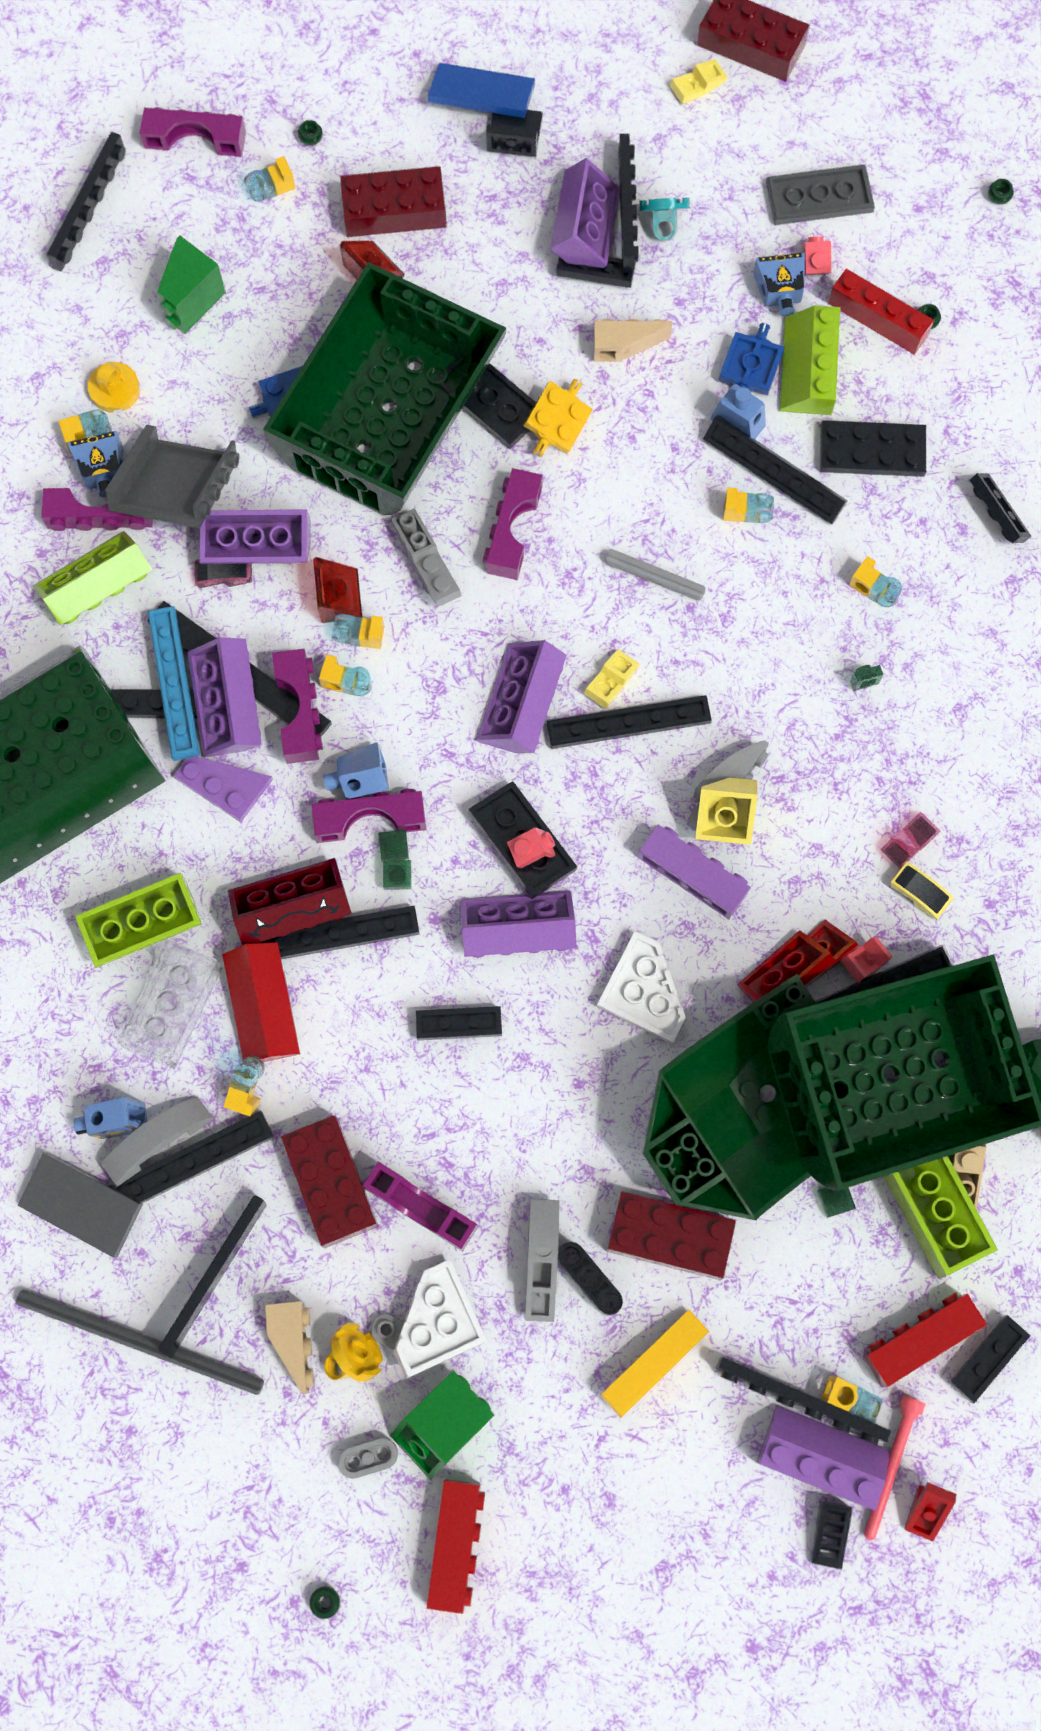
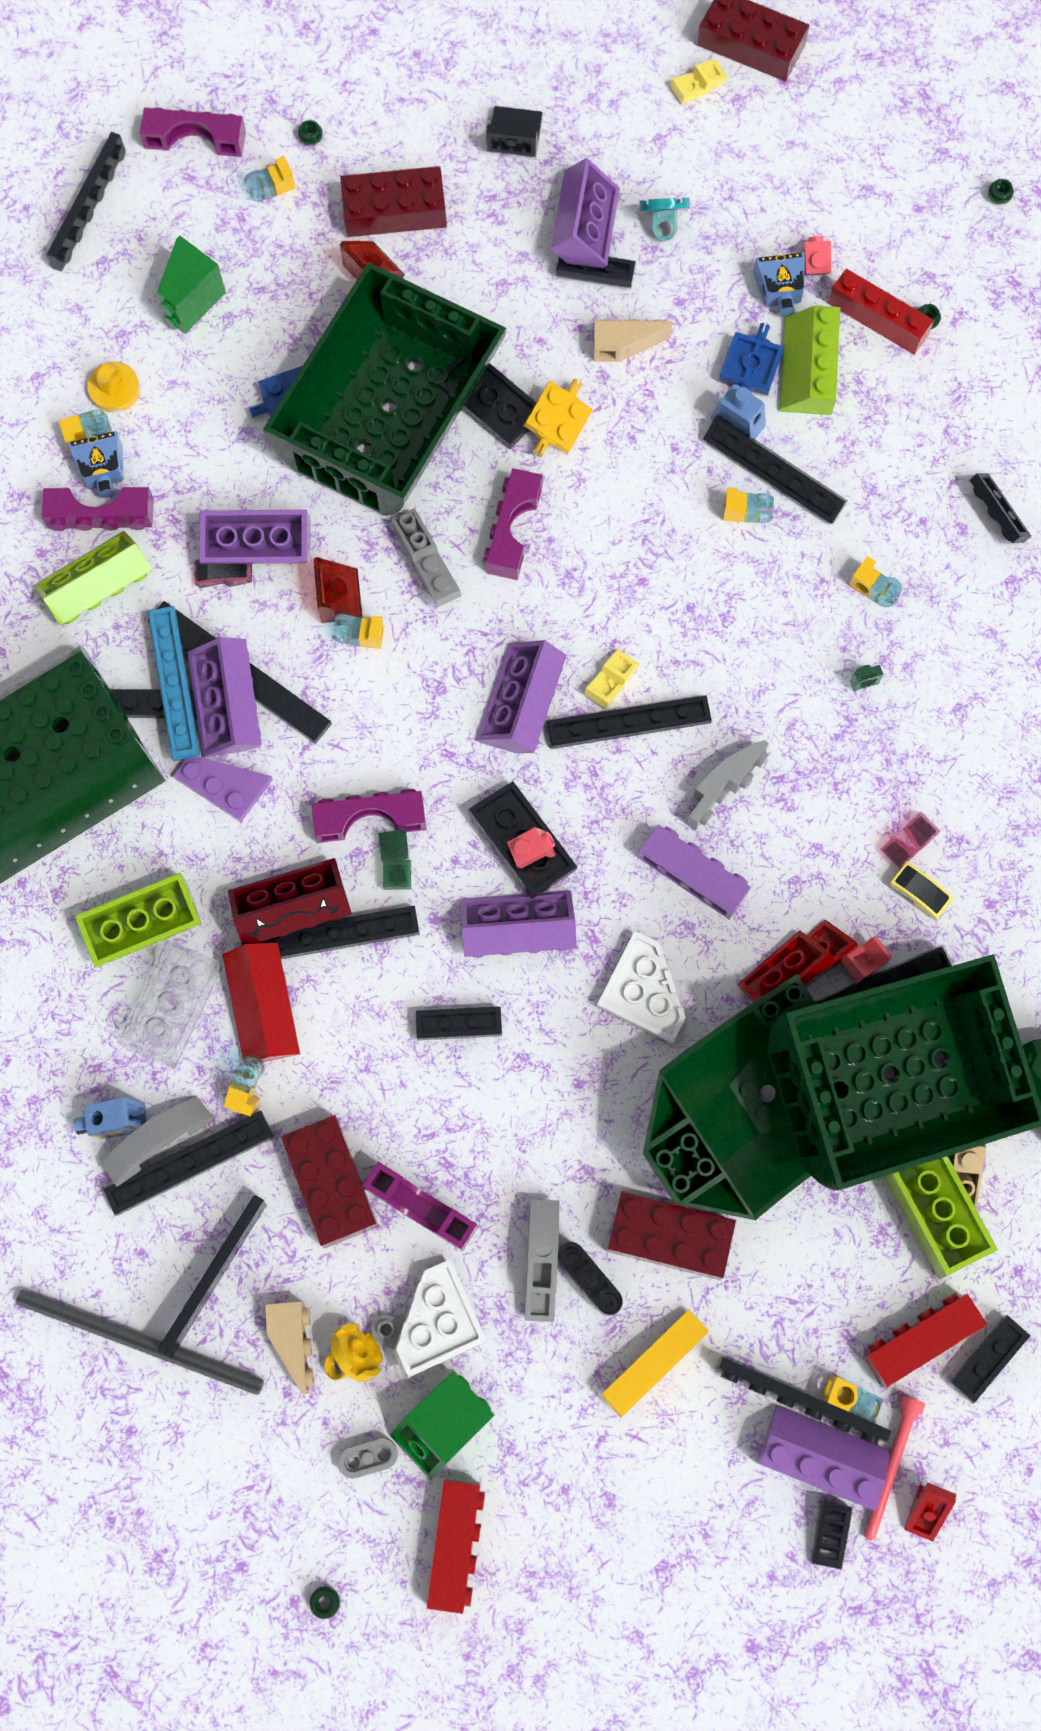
(80, 1205): dark grey tile -> none
(170, 480): dark grey panel -> none
(299, 737): magenta arch -> none
(344, 679): leg -> none
(359, 772): medium blue torso -> none
(481, 90): blue tile -> none
(628, 212): black plate -> none
(655, 574): light grey axle -> none
(727, 811): light yellow slope -> none
(820, 194): dark grey tile -> none
(835, 1201): clear green plate -> none
(873, 448): black plate -> none

